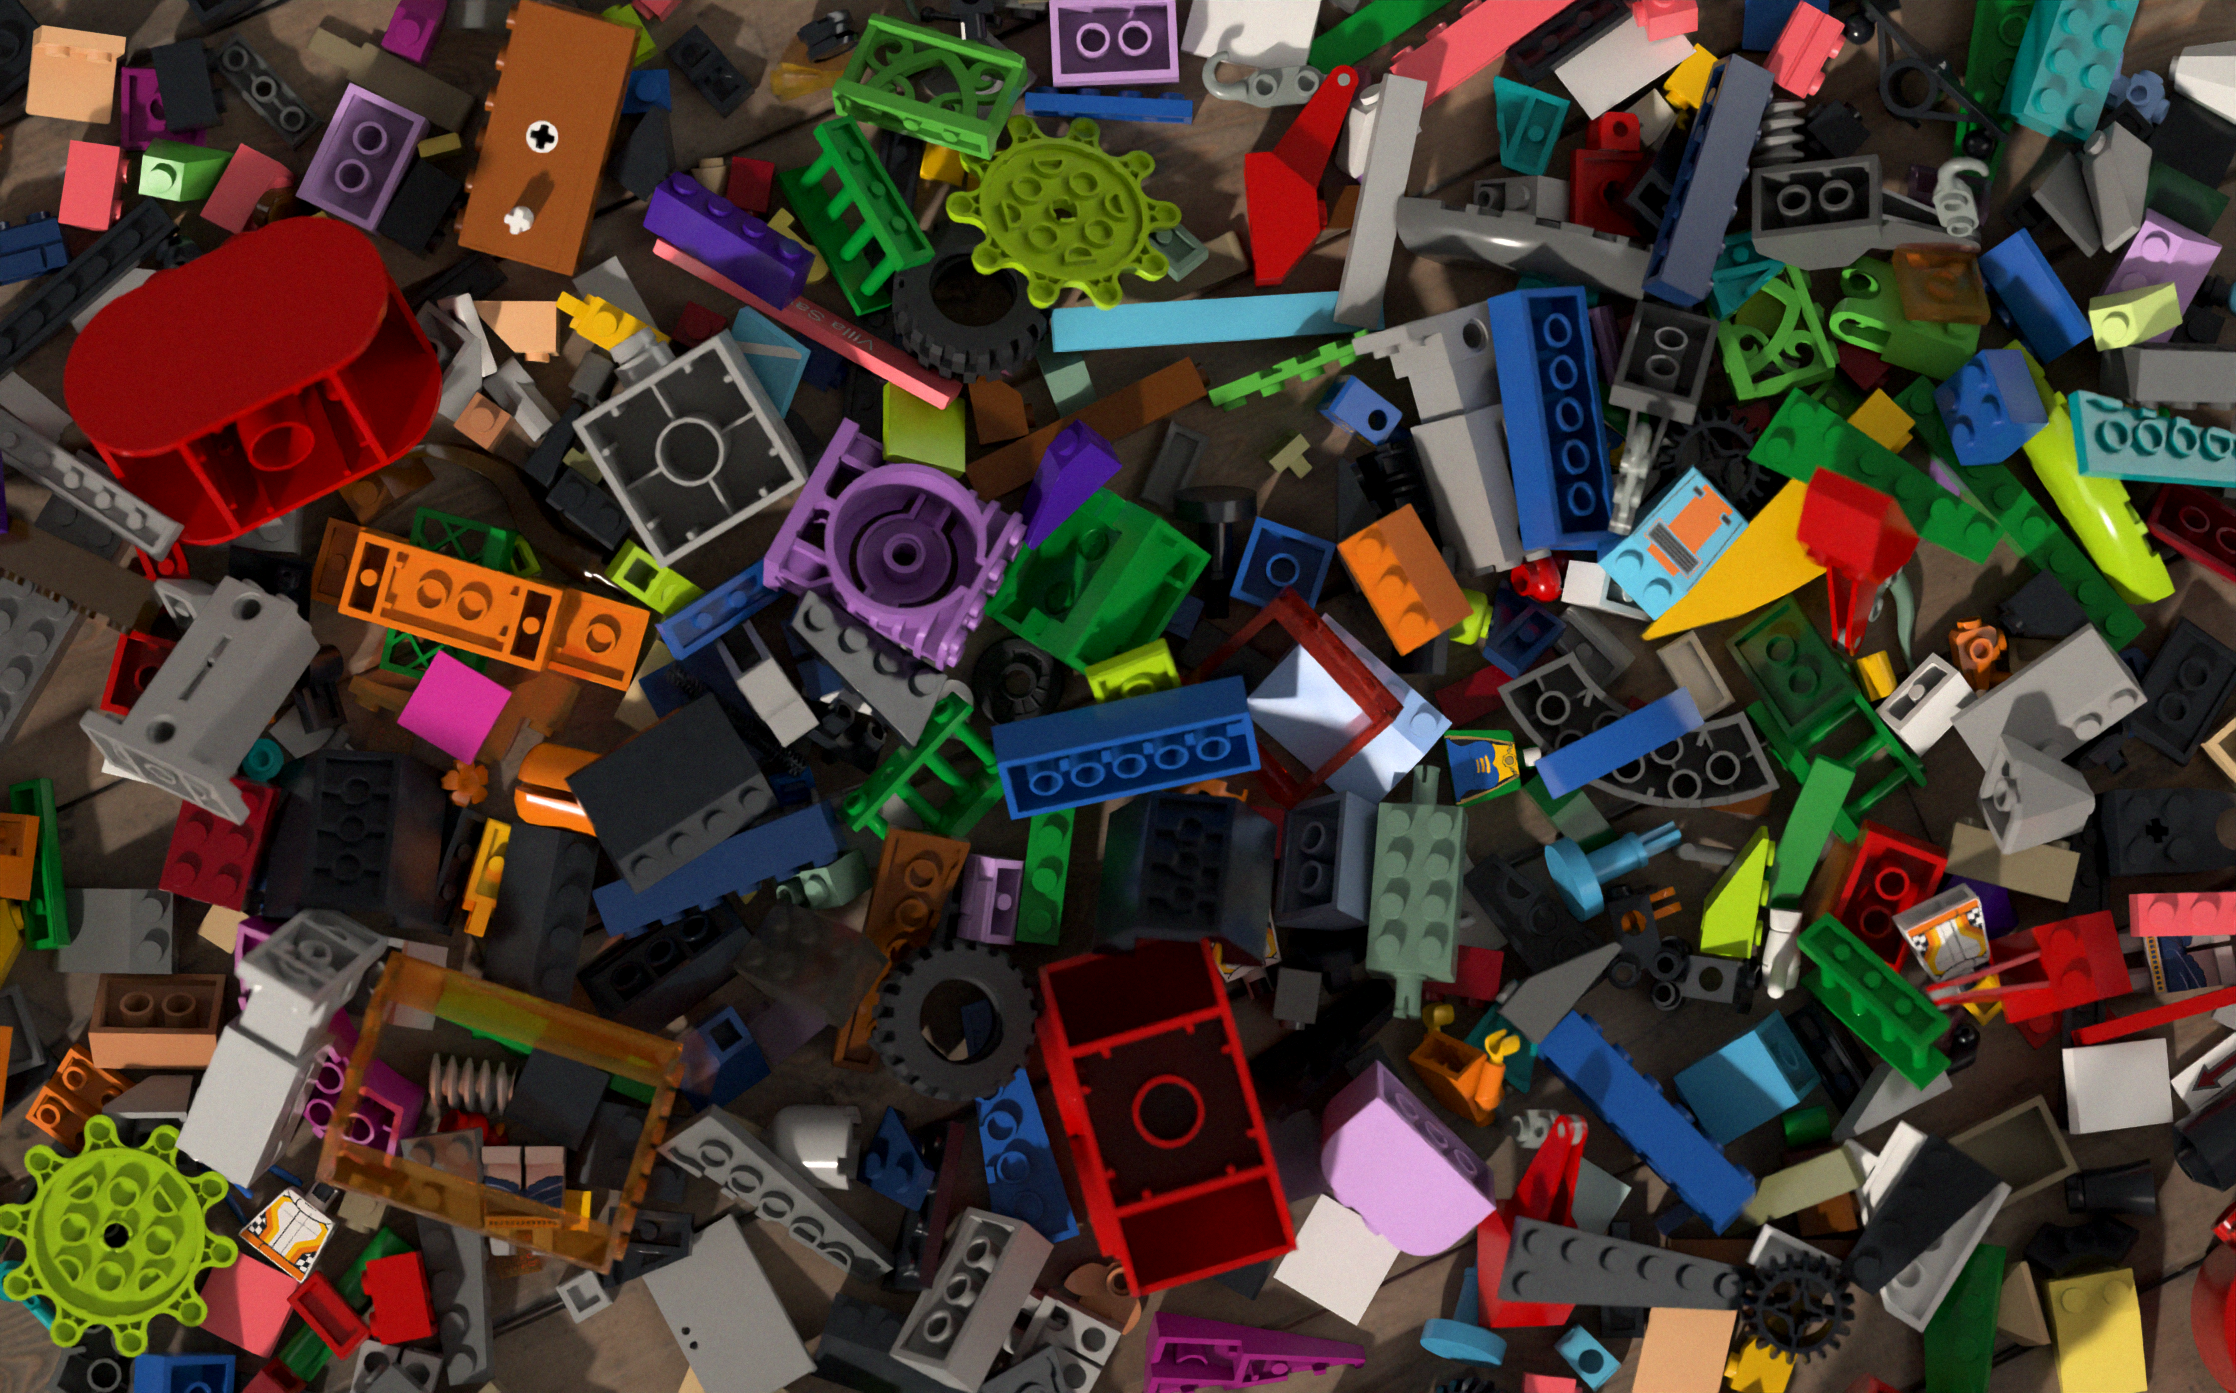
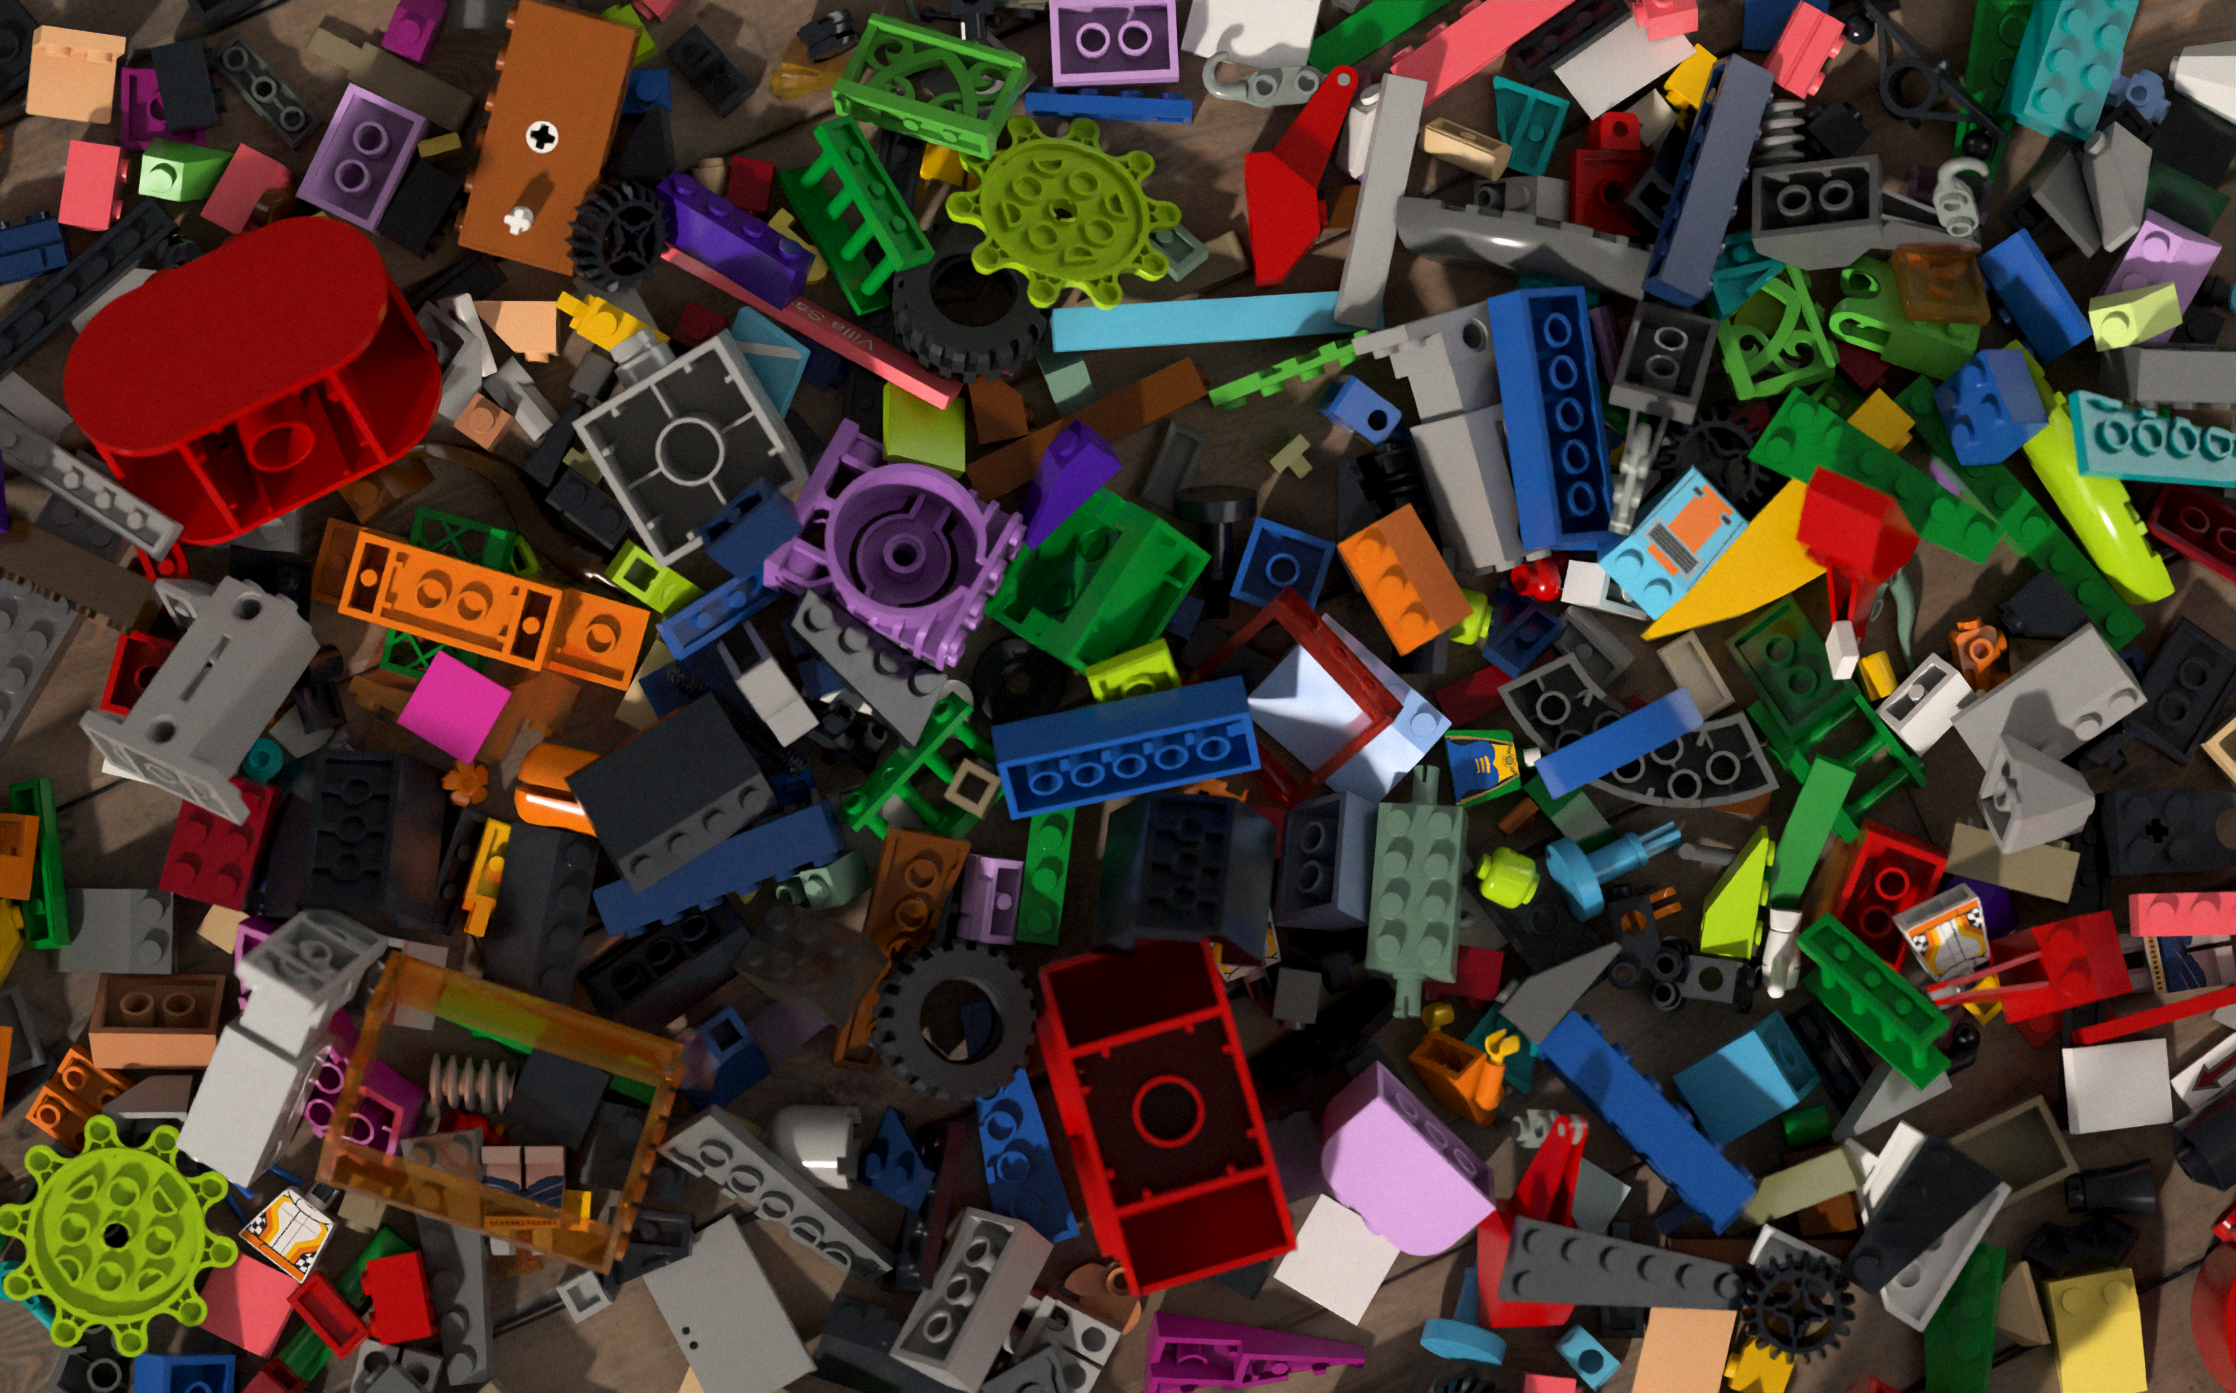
(608, 235): none -> black gear
(750, 528): none -> dark blue brick
(975, 787): none -> dark tan brick
(1464, 148): none -> tan brick
(1507, 877): none -> lime head
(1518, 818): none -> reddish brown tile
(1842, 650): none -> white tile

